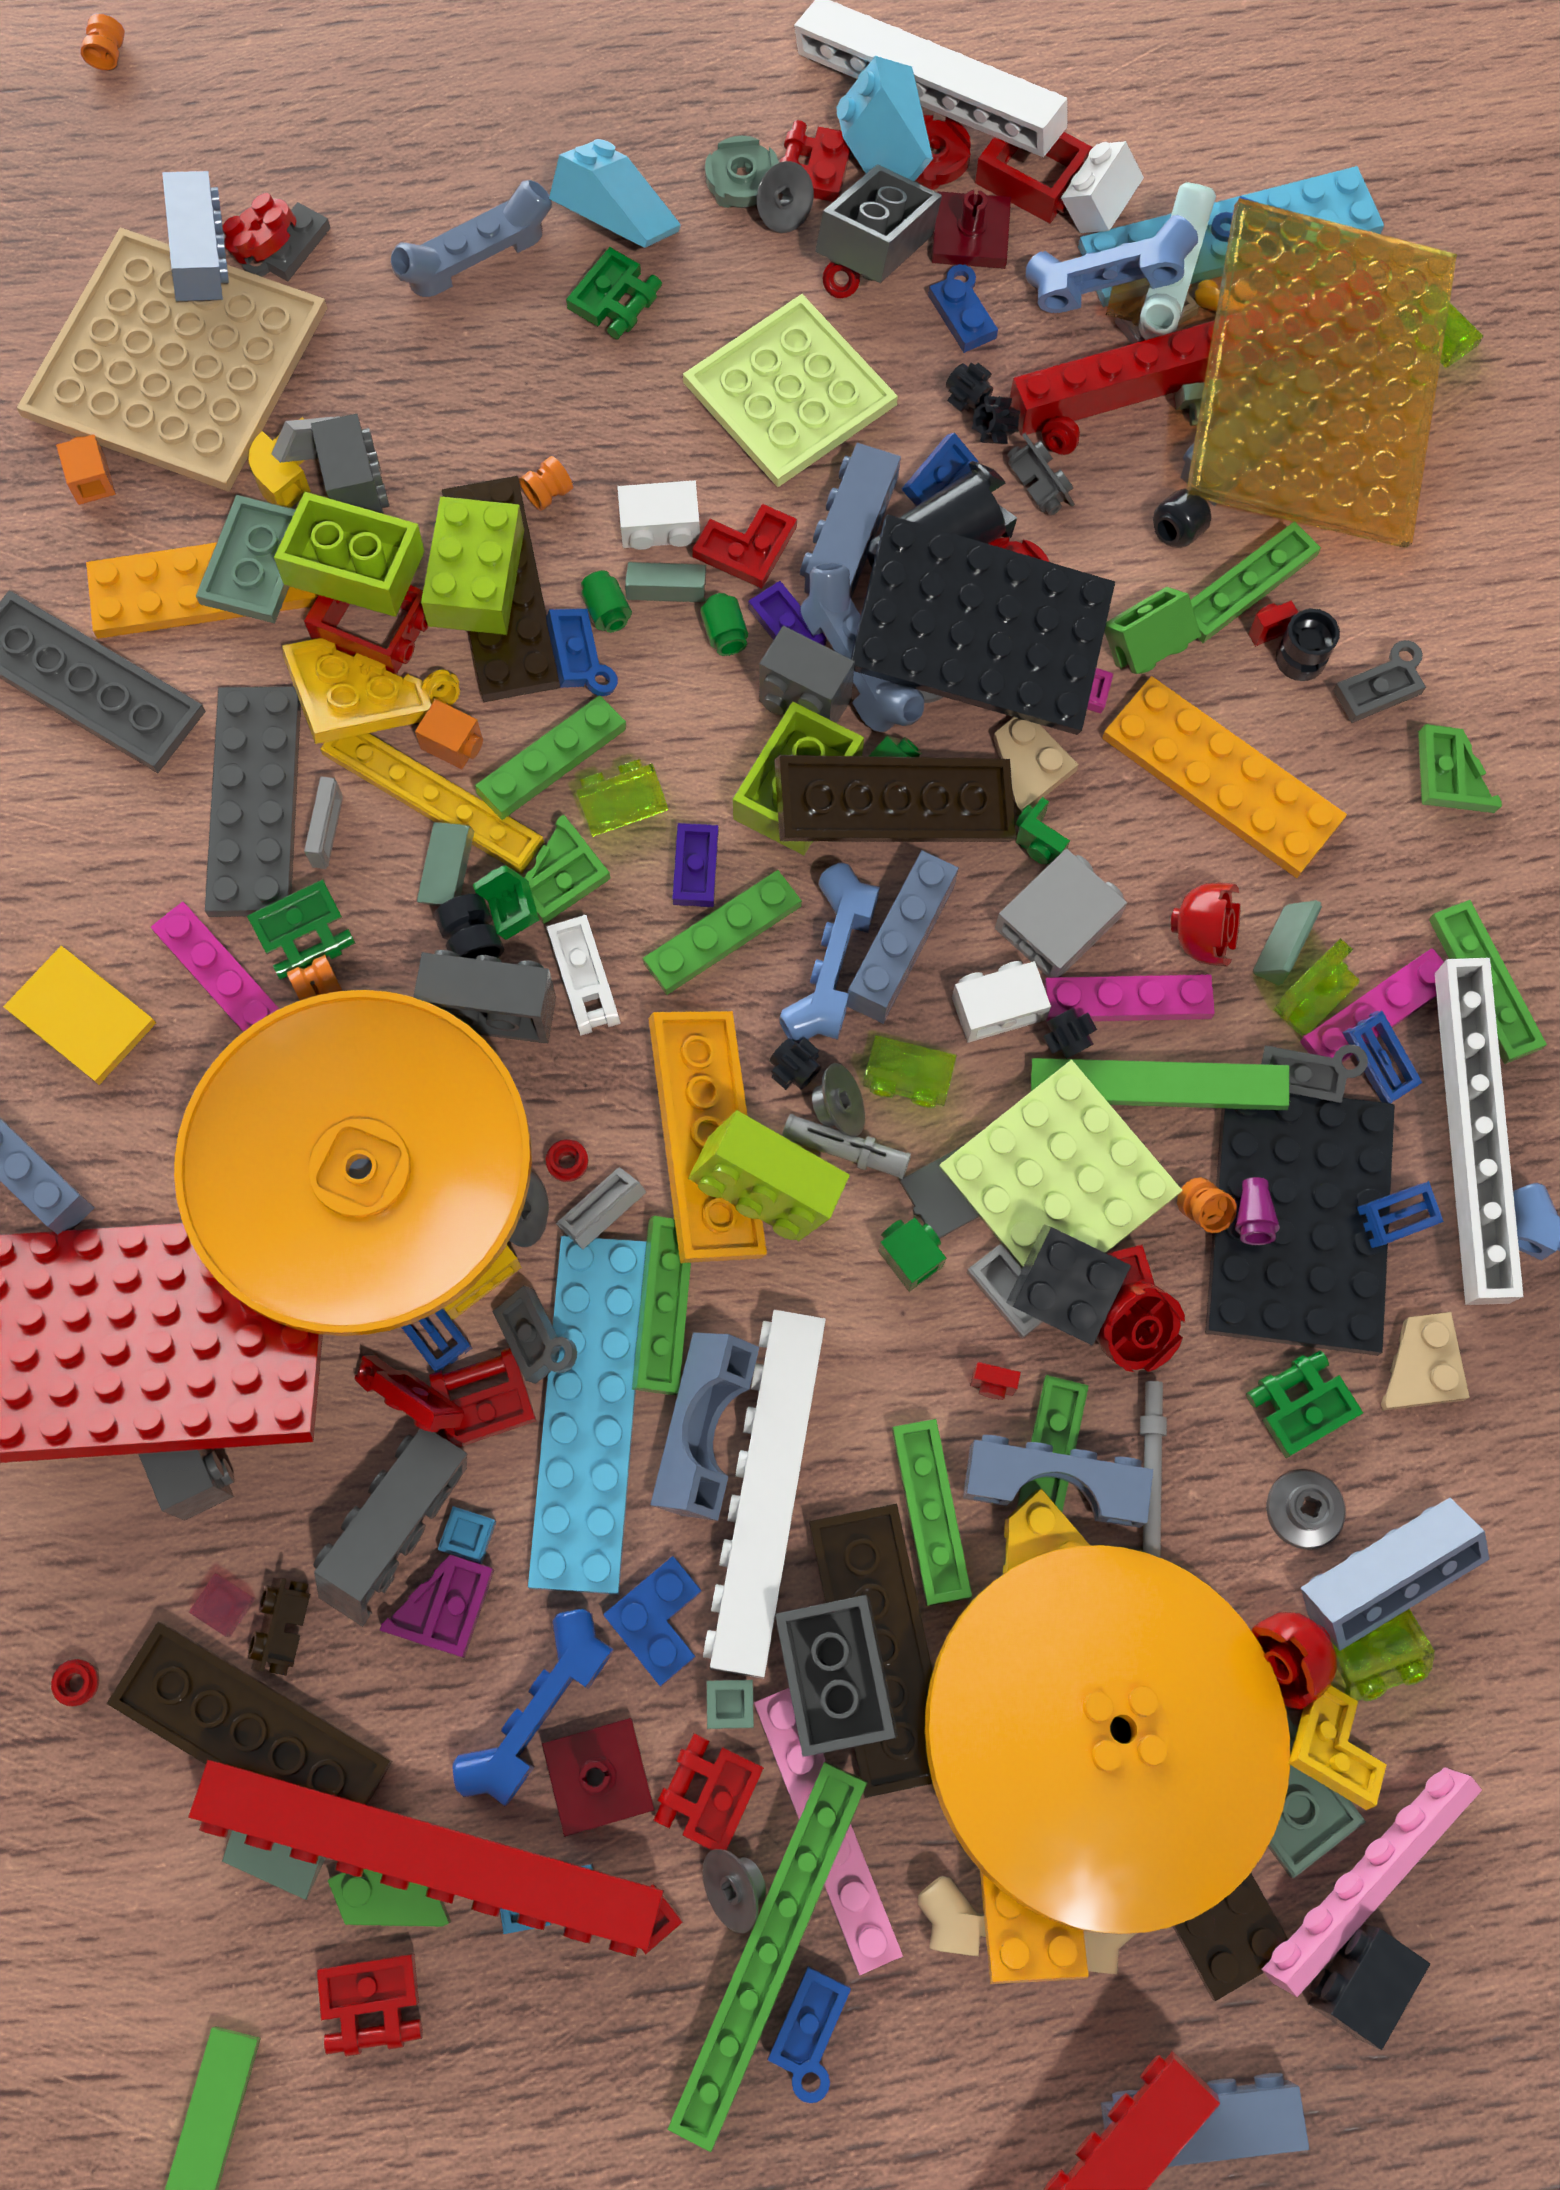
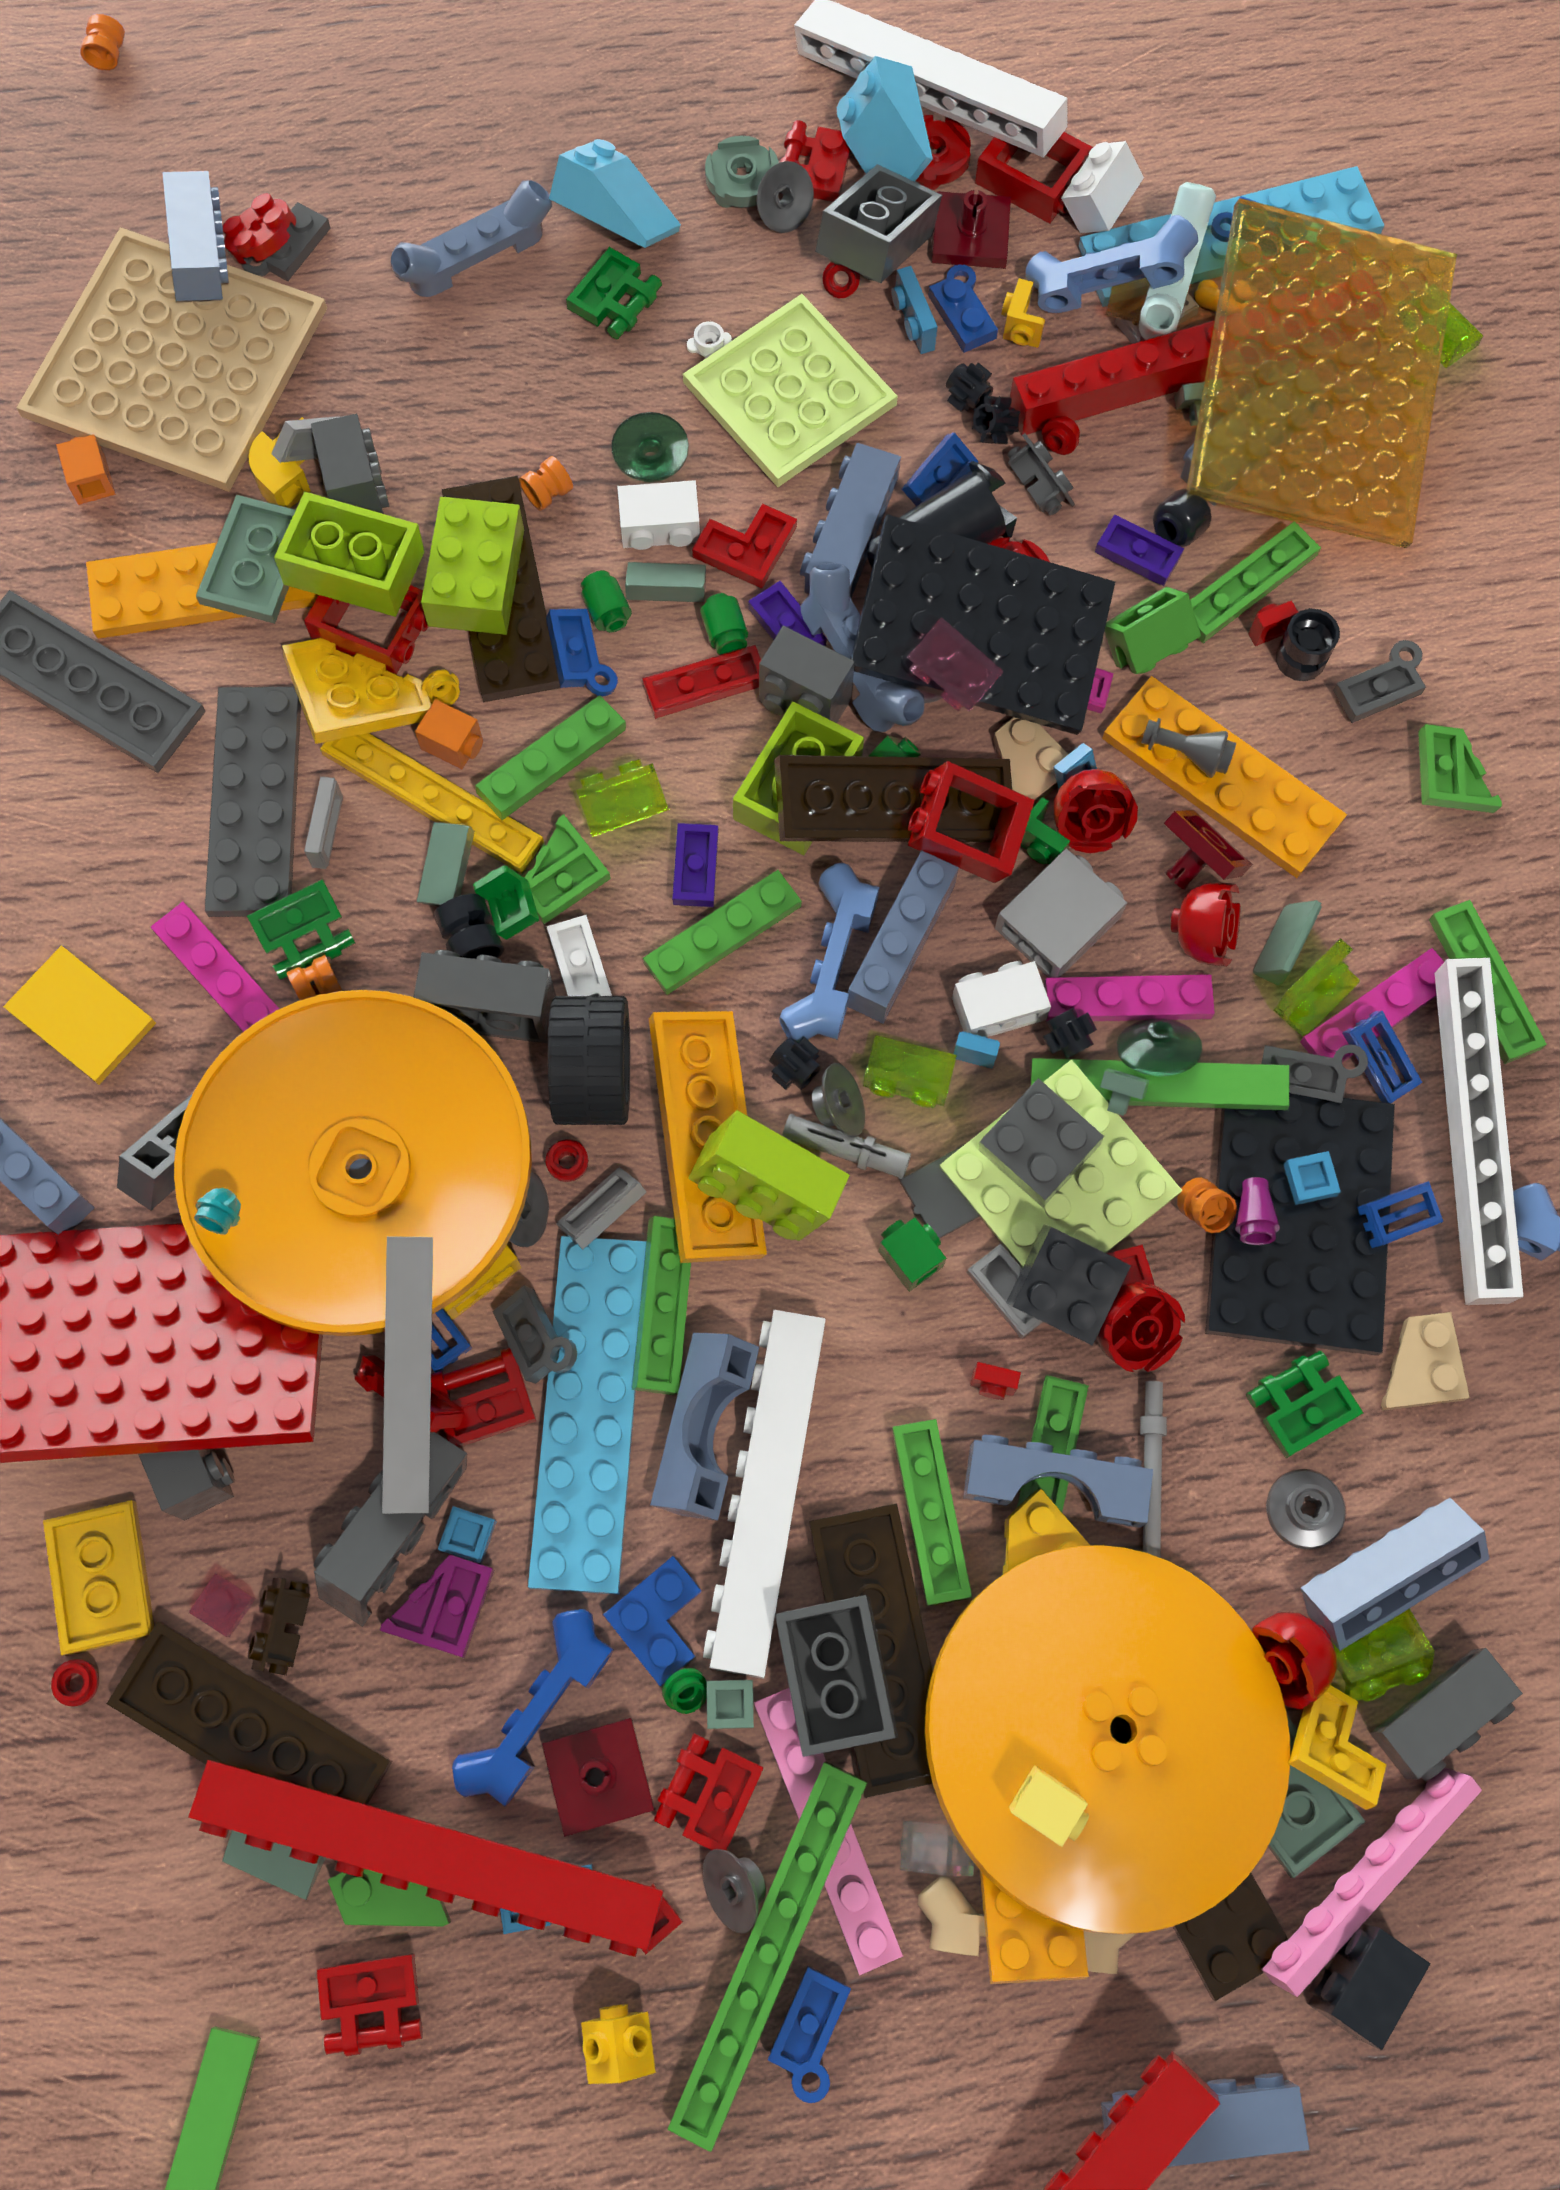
(98, 1578): none -> yellow tile
(148, 1165): none -> dark grey slope
(218, 1211): none -> teal plate
(407, 1375): none -> light grey tile
(589, 1060): none -> black tyre
(617, 2046): none -> yellow brick
(646, 434): none -> clear green dish
(685, 1690): none -> green plate
(703, 681): none -> red tile
(706, 333): none -> white plate
(918, 317): none -> dark azure plate
(933, 1850): none -> clear brick
(954, 665): none -> clear pink bracket
(976, 1049): none -> dark azure tile
(1007, 834): none -> red window
(1020, 326): none -> yellow bracket
(1040, 1142): none -> dark grey brick
(1050, 1807): none -> light yellow brick
(1078, 760): none -> dark azure tile
(1094, 810): none -> red cylinder
(1123, 1087): none -> sand green tile
(1139, 550): none -> dark purple plate
(1159, 1047): none -> clear green dish
(1204, 849): none -> dark red tile
(1207, 751): none -> dark grey piece
(1312, 1178): none -> dark azure plate
(1447, 1715): none -> dark grey brick

